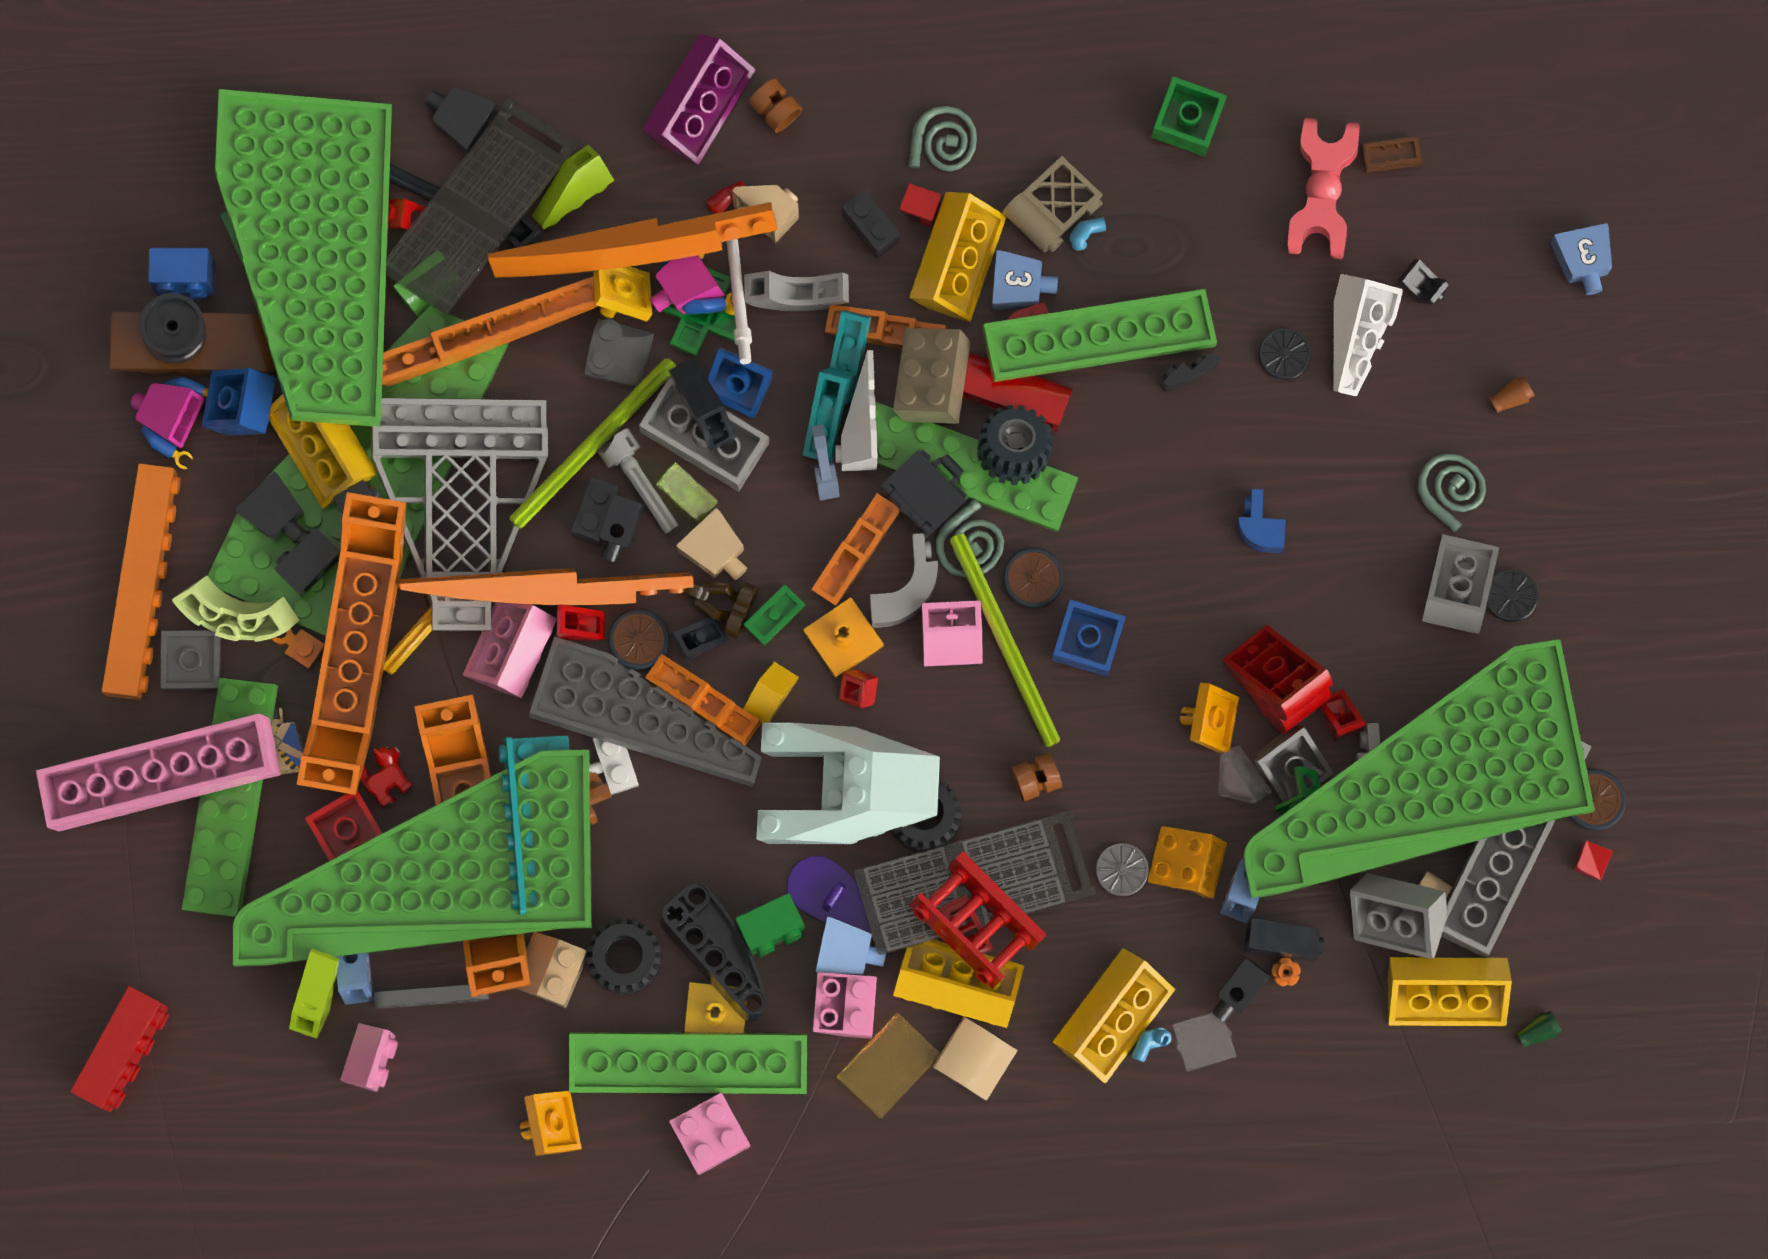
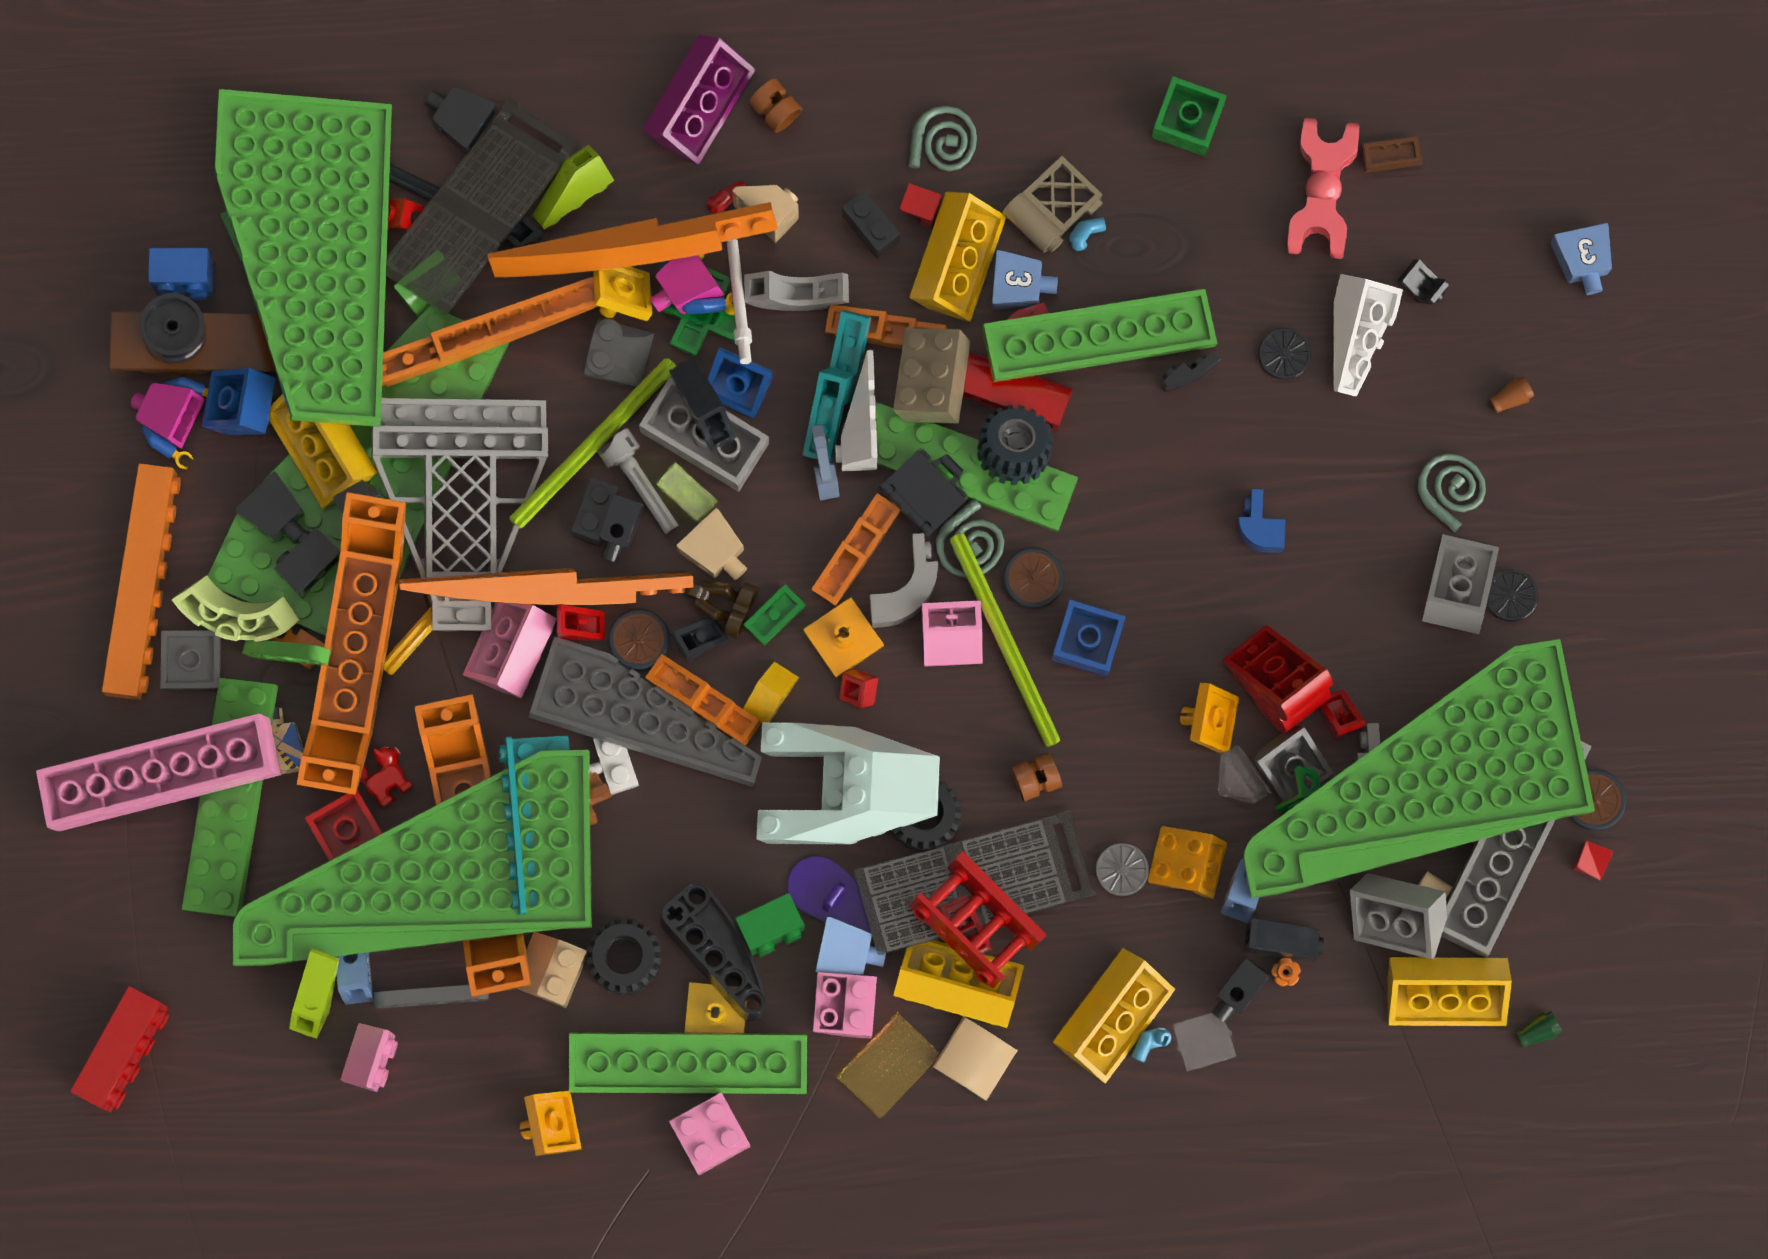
(287, 652): none -> bright green beam

